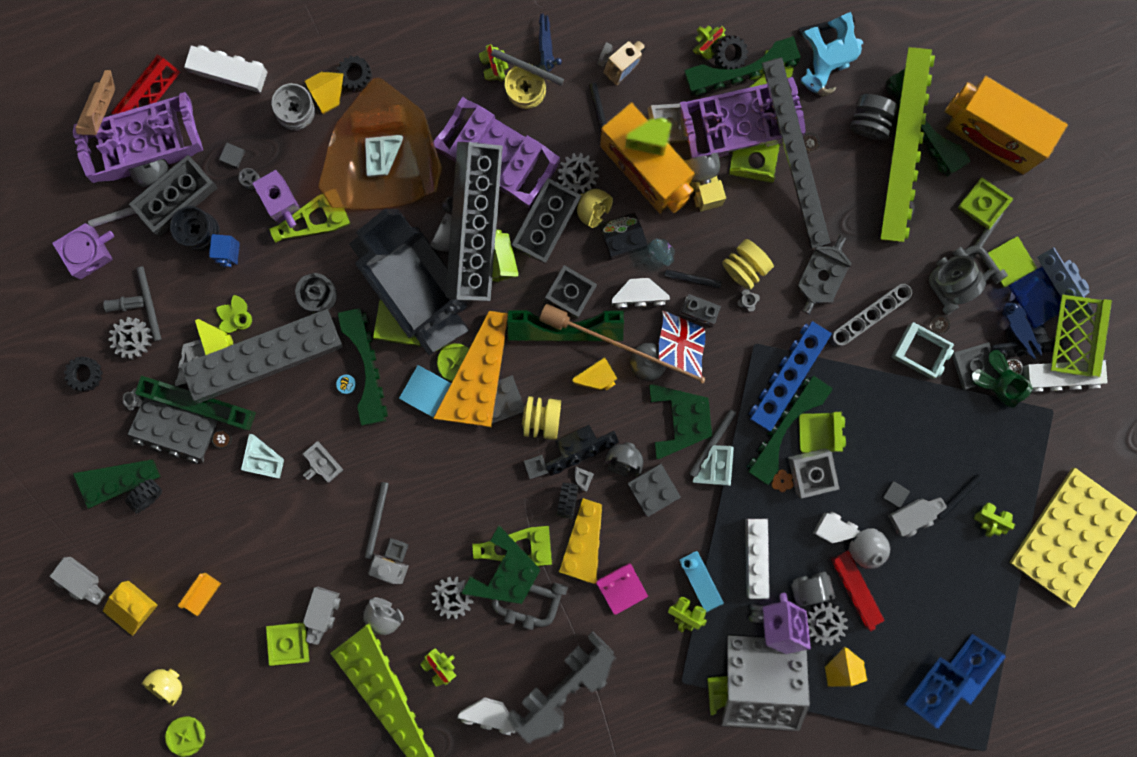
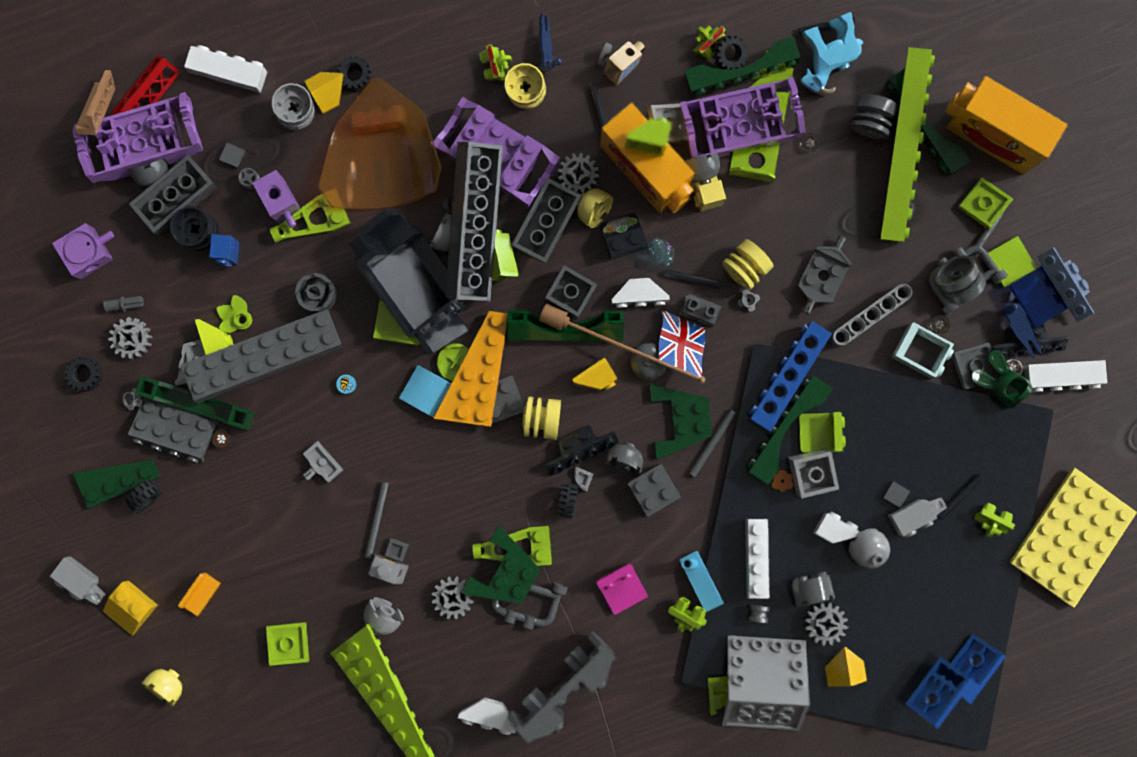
(111, 217): light grey bar -> none
(148, 304): dark grey bar -> none
(185, 736): lime tile -> none
(261, 458): light aqua wing -> none
(320, 613): light grey hinge -> none
(370, 406): dark green arch -> none
(381, 154): light aqua wing -> none
(441, 665): lime hips -> none
(527, 67): dark grey bar -> none
(535, 467): dark grey plate -> none
(582, 550): yellow wing -> none
(717, 467): light aqua wing -> none
(786, 626): medium lavender piece -> none
(796, 152): dark grey plate -> none
(857, 590): red fence -> none
(1098, 336): lime fence -> none

